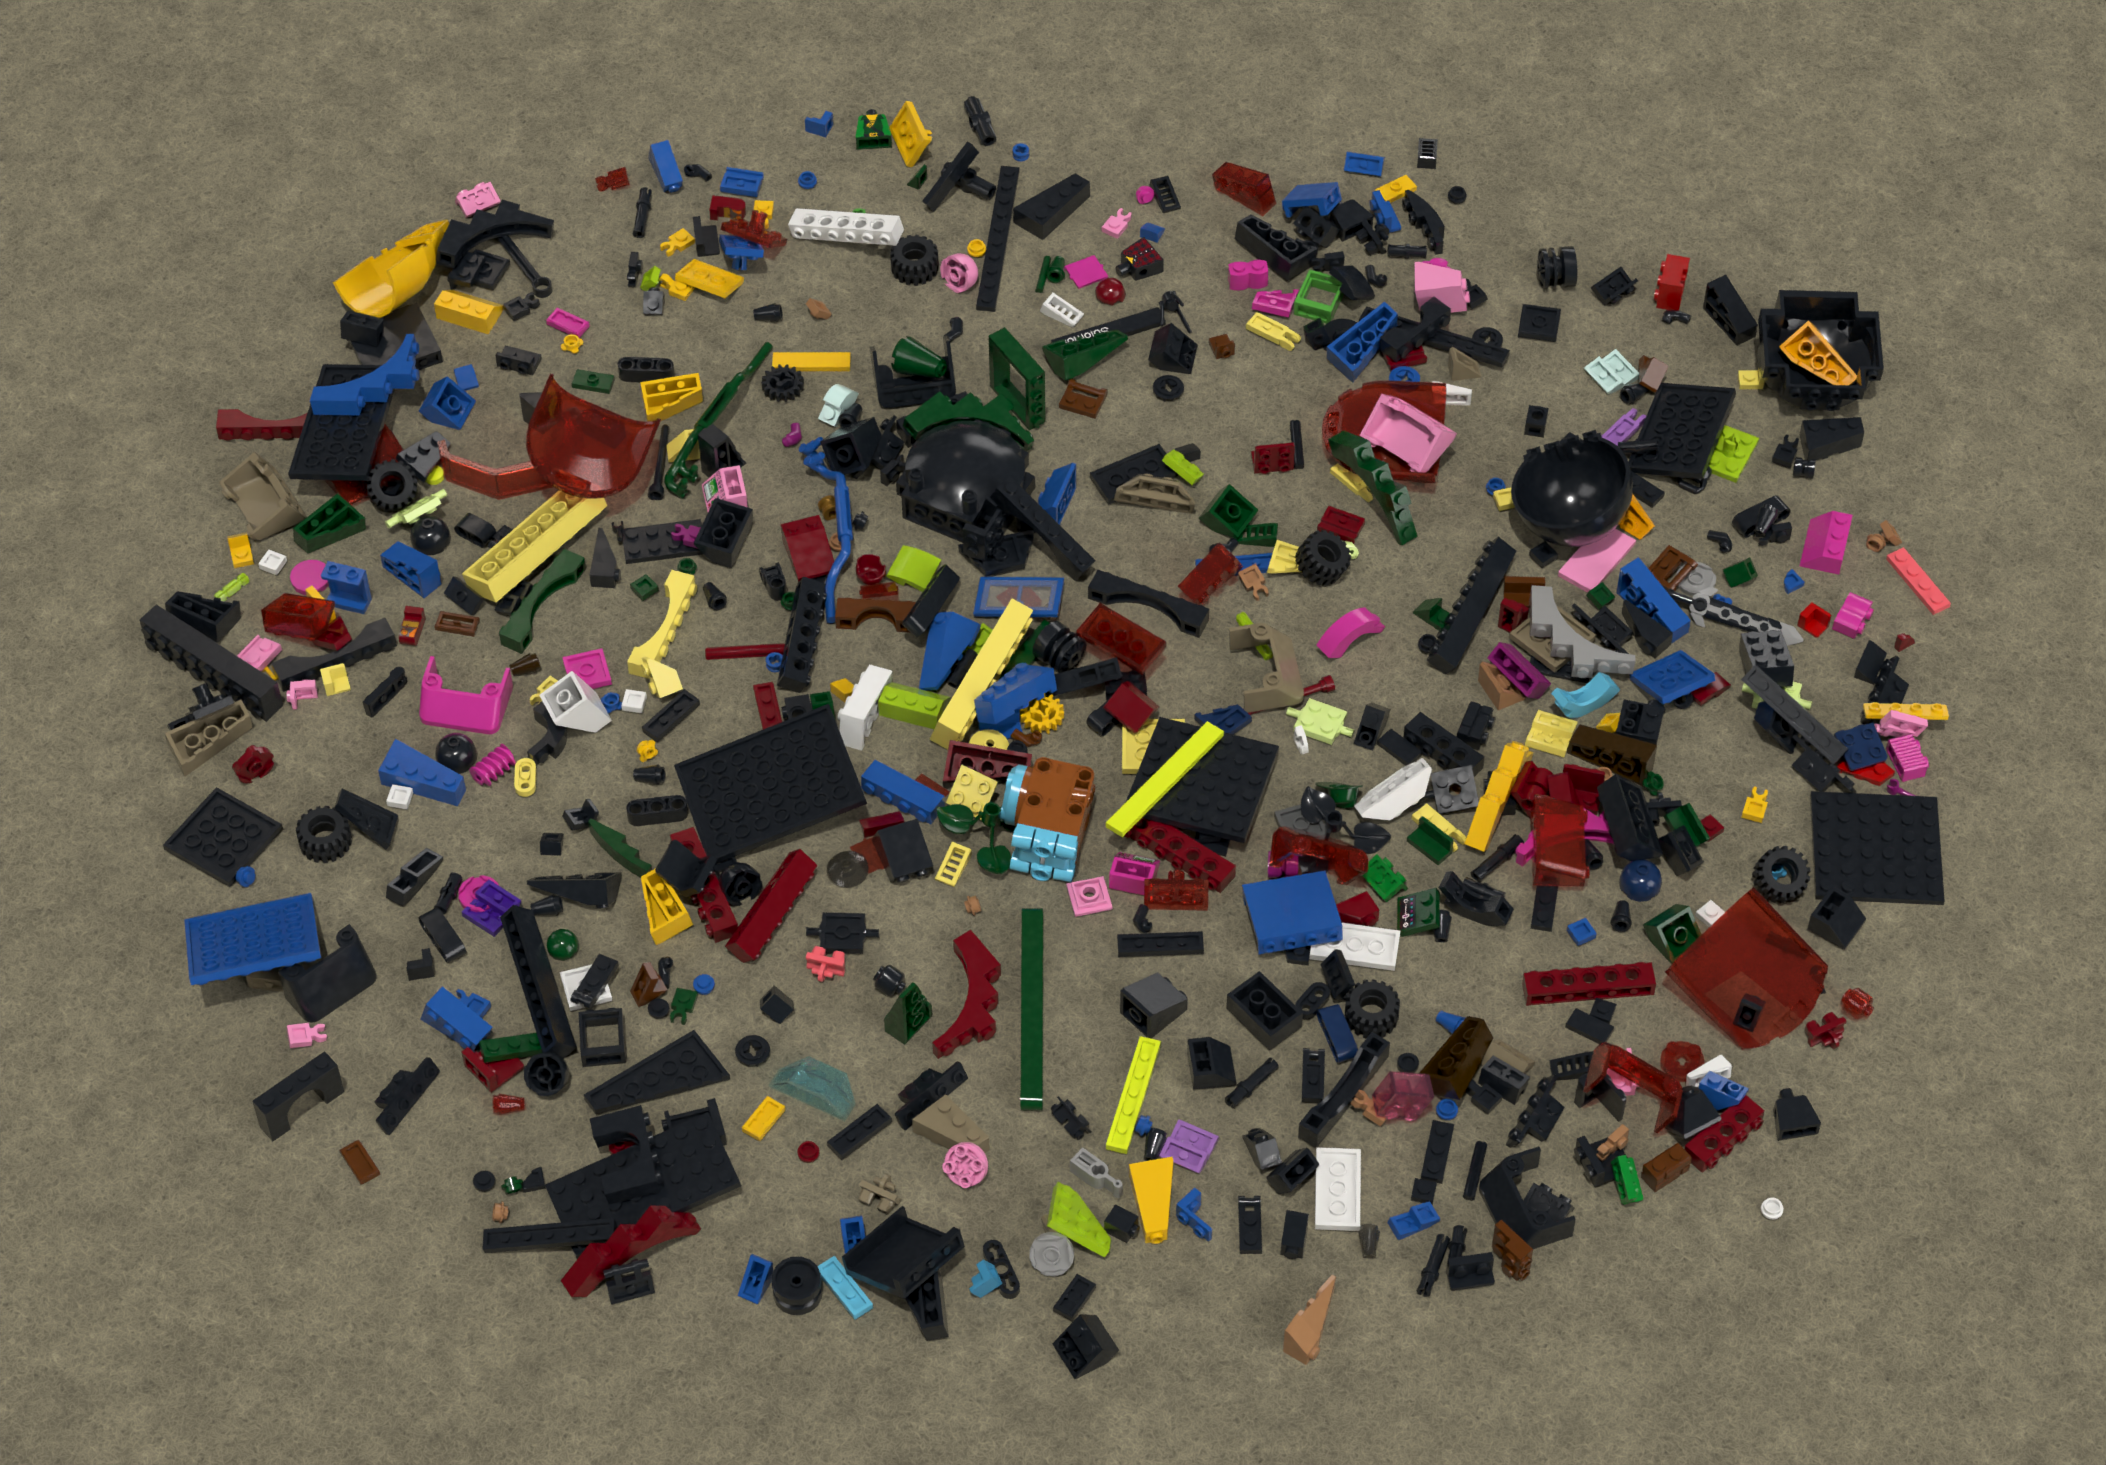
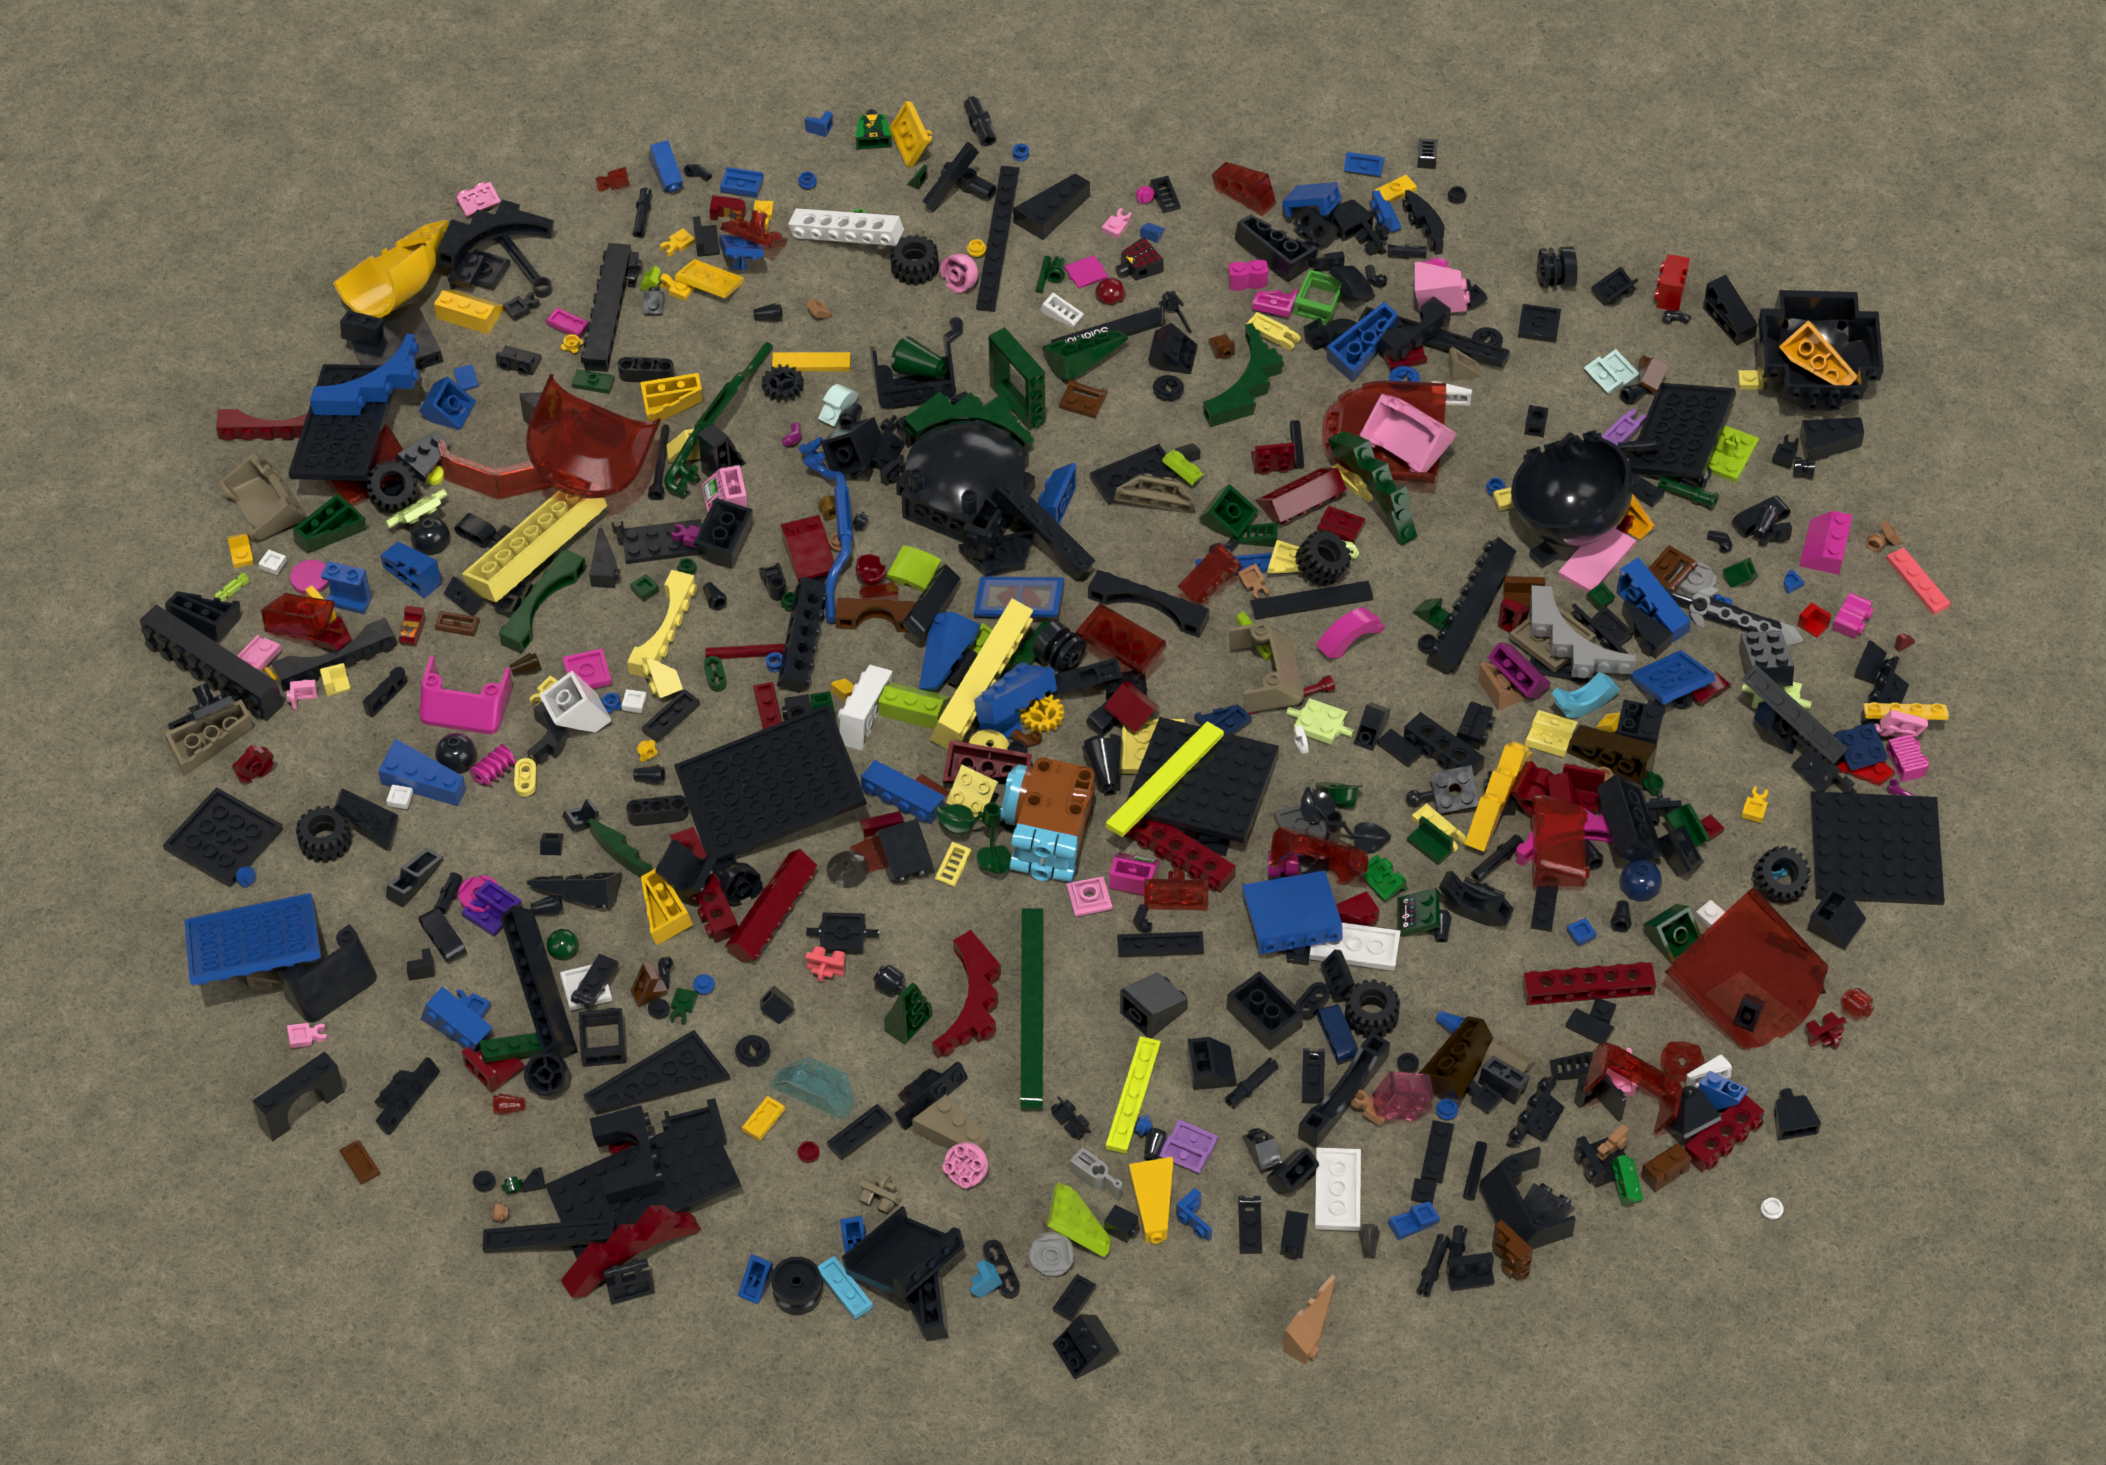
(607, 308): none -> black brick
(719, 672): none -> dark green beam
(972, 905): medium nougat plate -> none
(1105, 759): none -> black cone
(1240, 398): none -> dark green arch
(1302, 494): none -> dark red slope
(1311, 600): none -> black tile
(1396, 792): white wedge -> none
(1625, 524): none -> dark red tile
(1697, 494): none -> dark green pin

